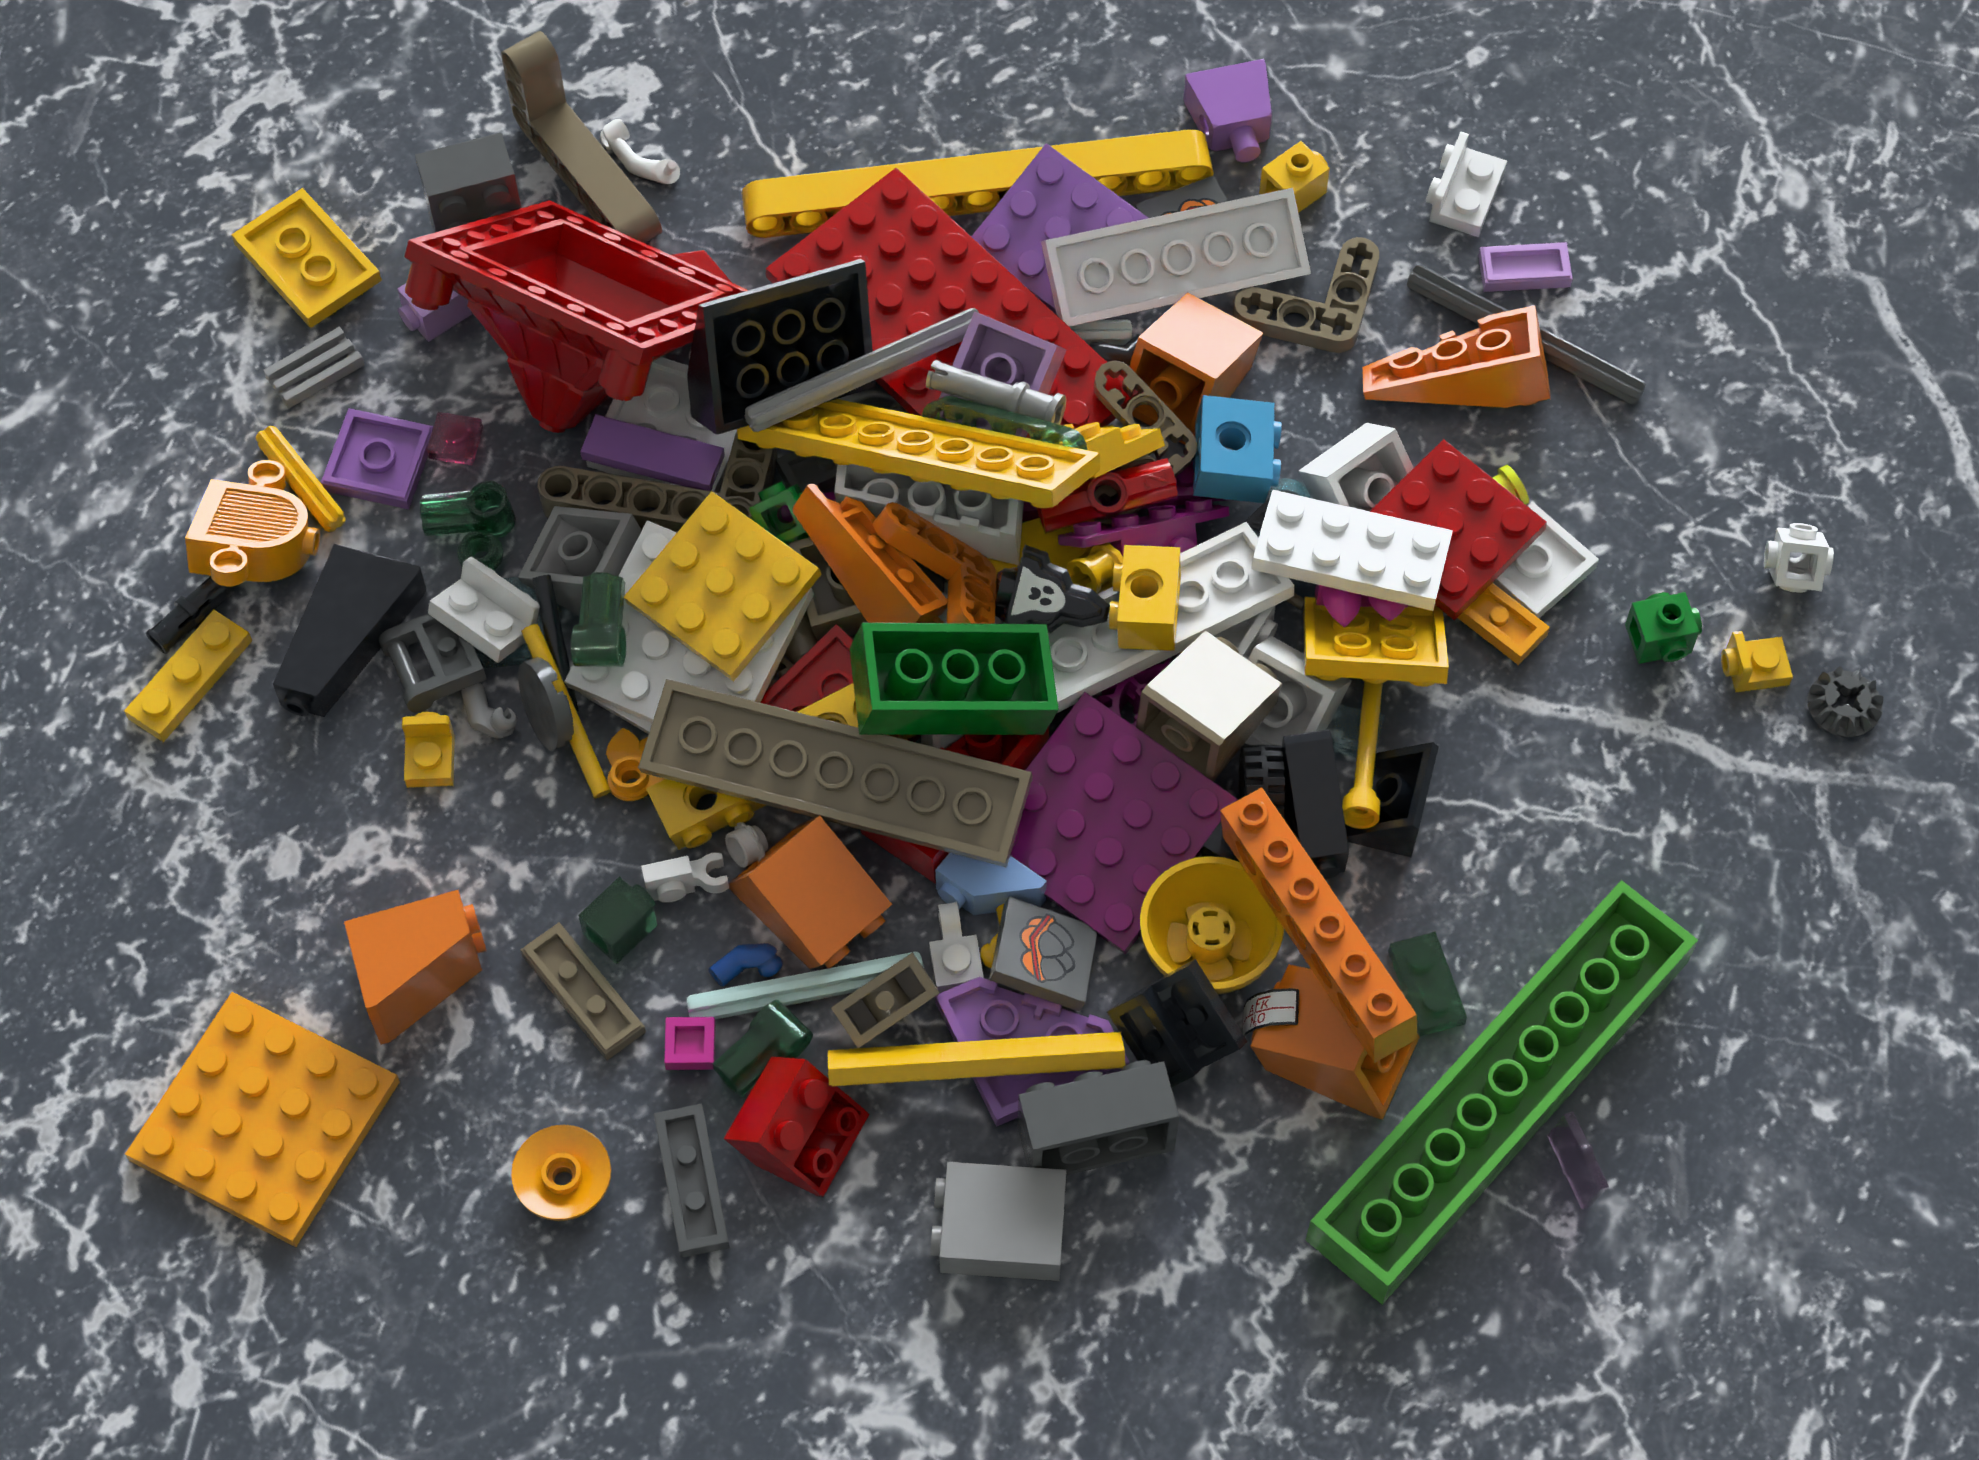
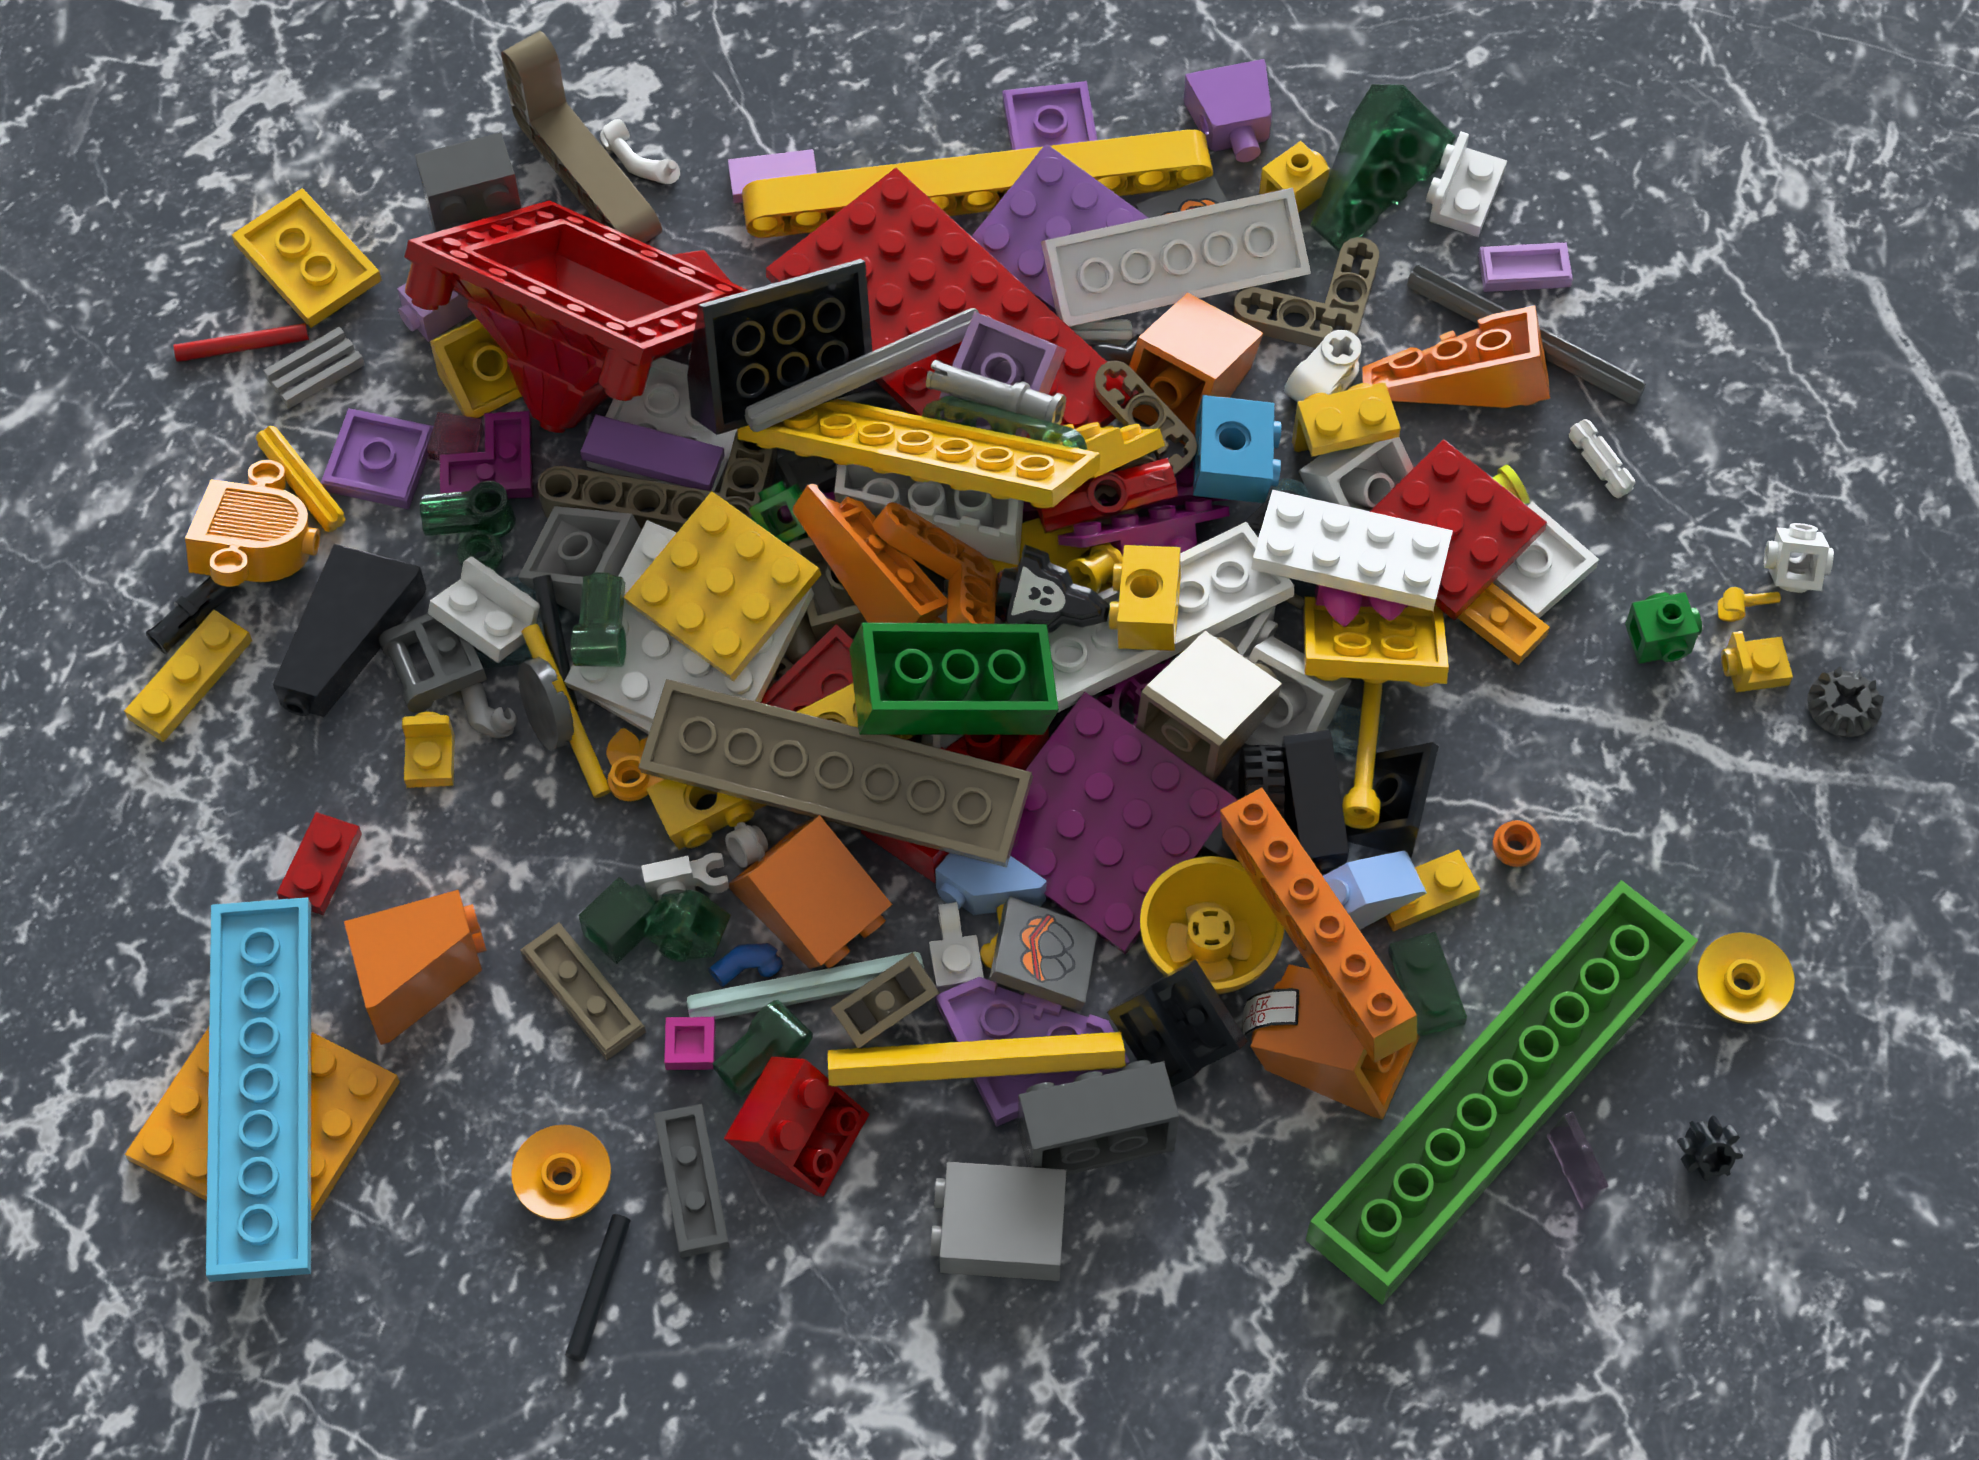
(241, 342): none -> red bar
(259, 1091): none -> medium azure plate
(320, 861): none -> red plate
(474, 369): none -> yellow slope
(505, 458): none -> magenta plate
(597, 1288): none -> black bar
(687, 926): none -> clear green brick
(768, 166): none -> lavender tile
(1049, 115): none -> medium lavender tile
(1328, 368): none -> white piece
(1345, 419): none -> yellow bracket
(1375, 886): none -> light blue slope
(1382, 155): none -> clear green wedge
(1447, 885): none -> yellow plate
(1520, 832): none -> orange plate
(1601, 458): none -> white axle
(1710, 1148): none -> black gear
(1734, 601): none -> yellow hand
(1750, 959): none -> yellow dish

